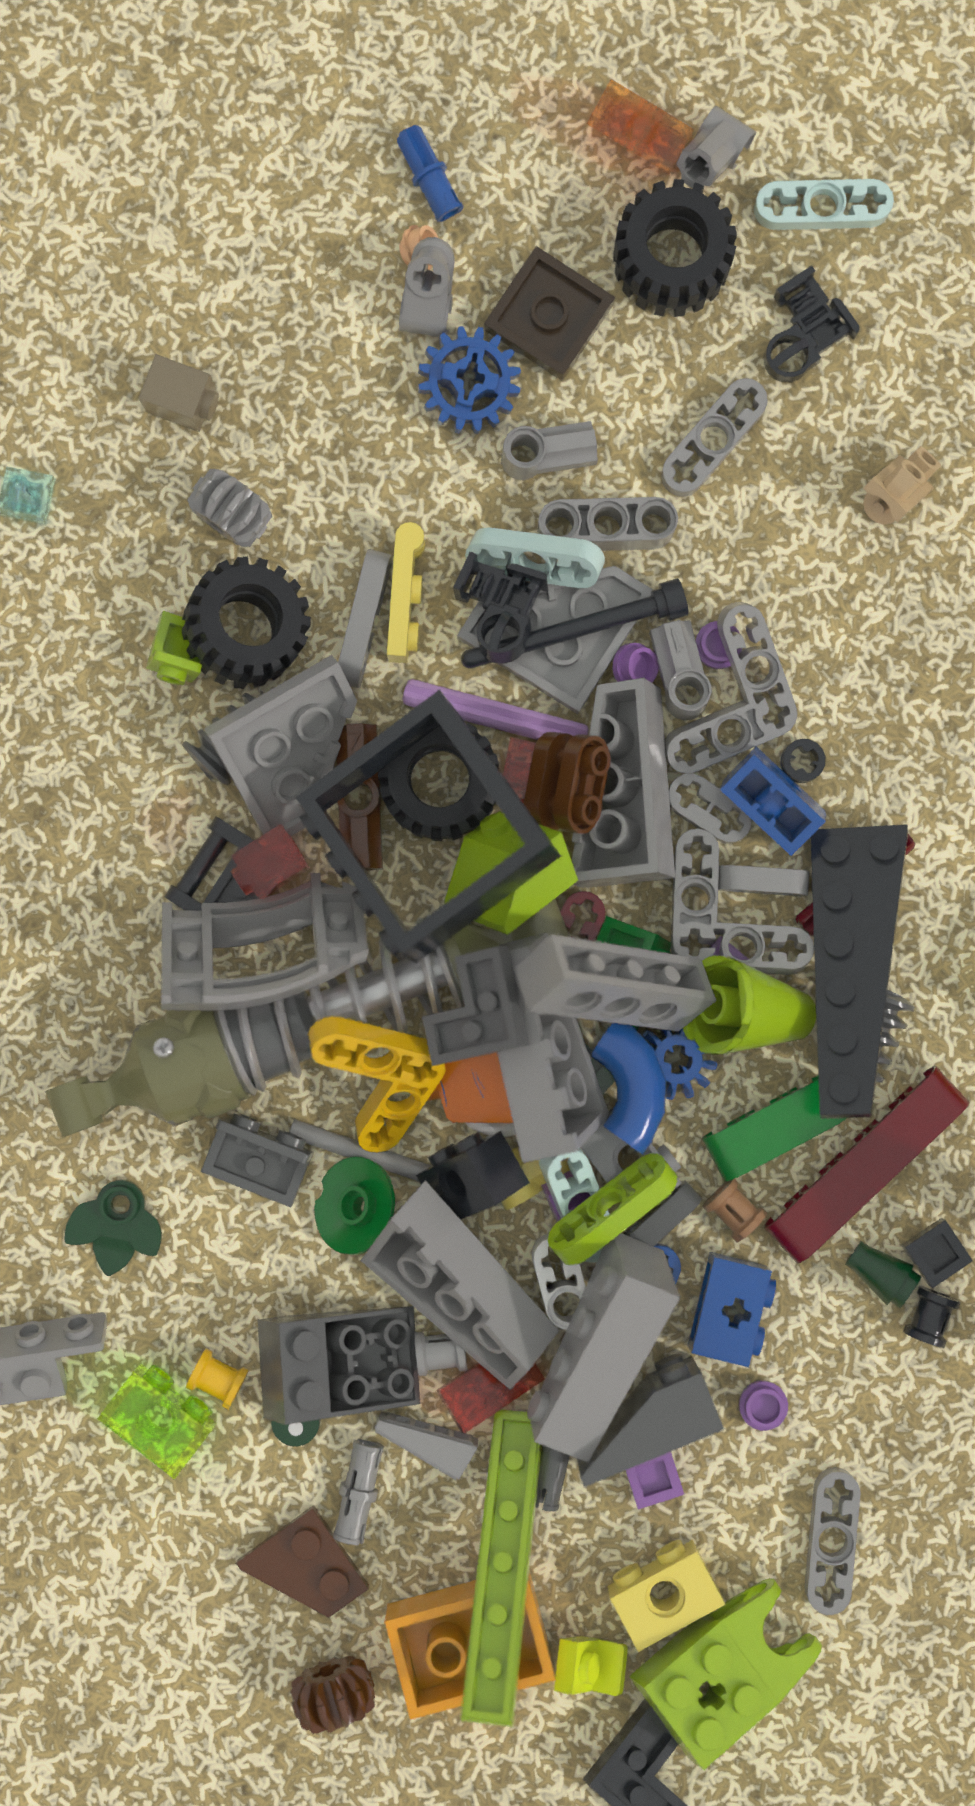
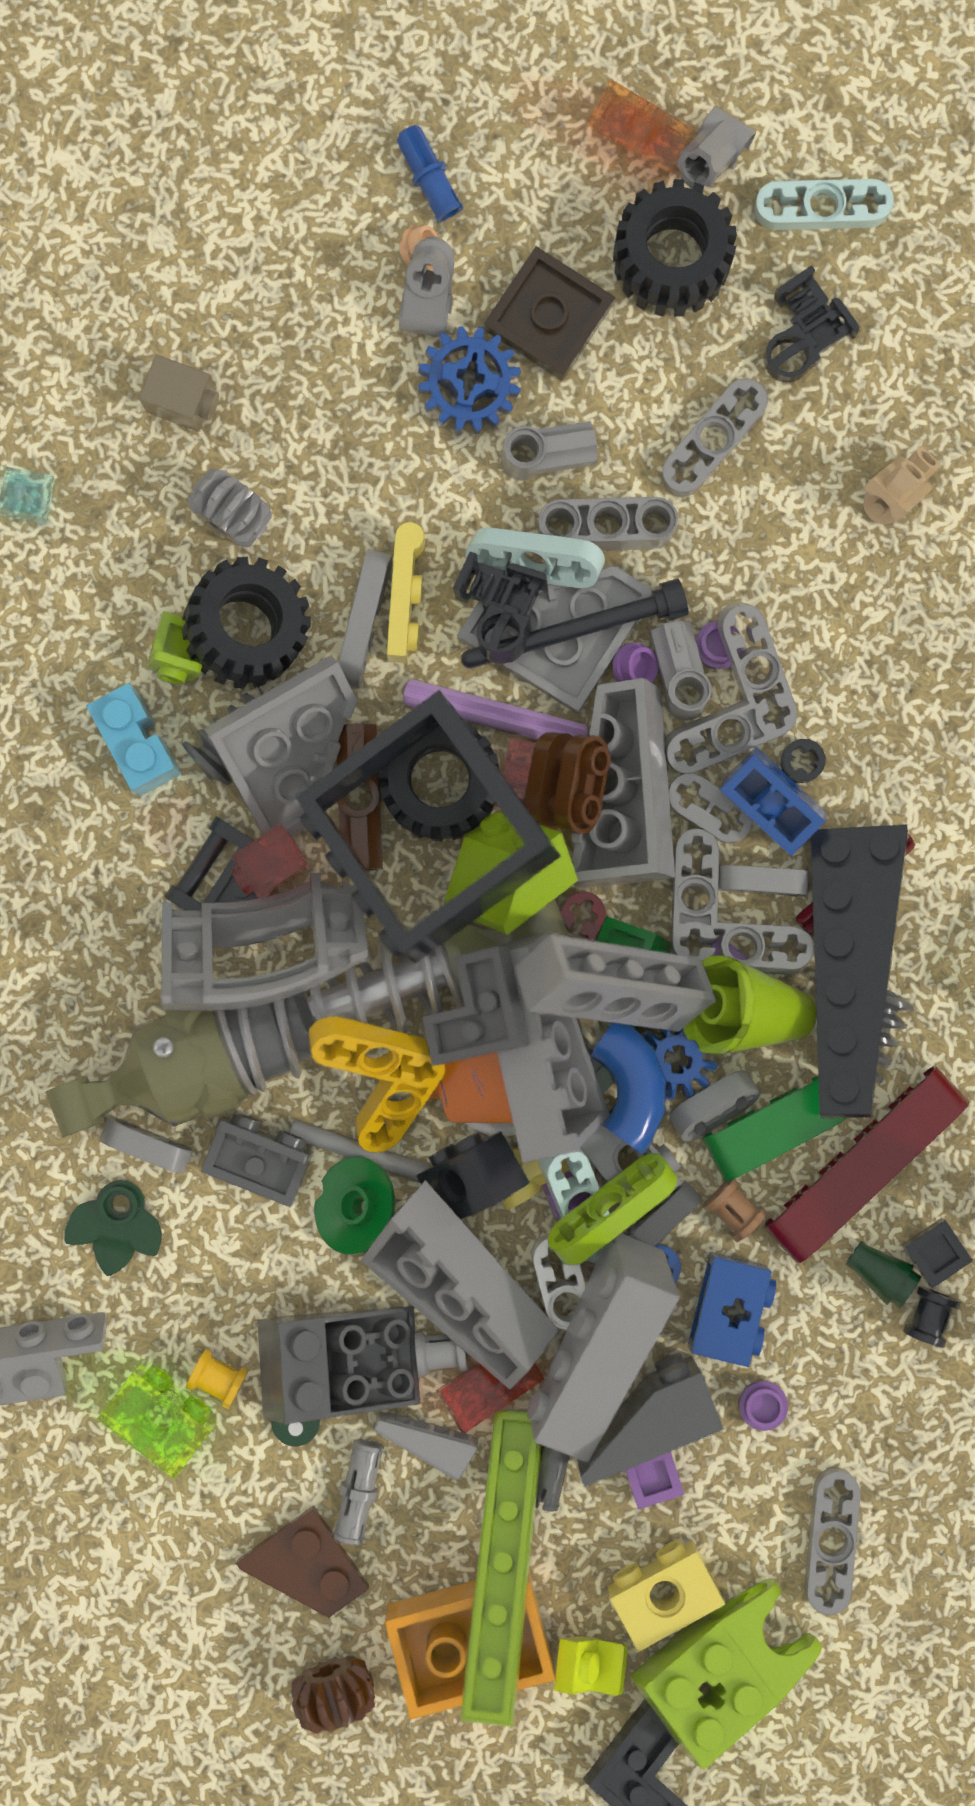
(123, 725): none -> medium azure brick
(145, 1145): none -> light grey beam
(714, 1105): none -> light grey beam

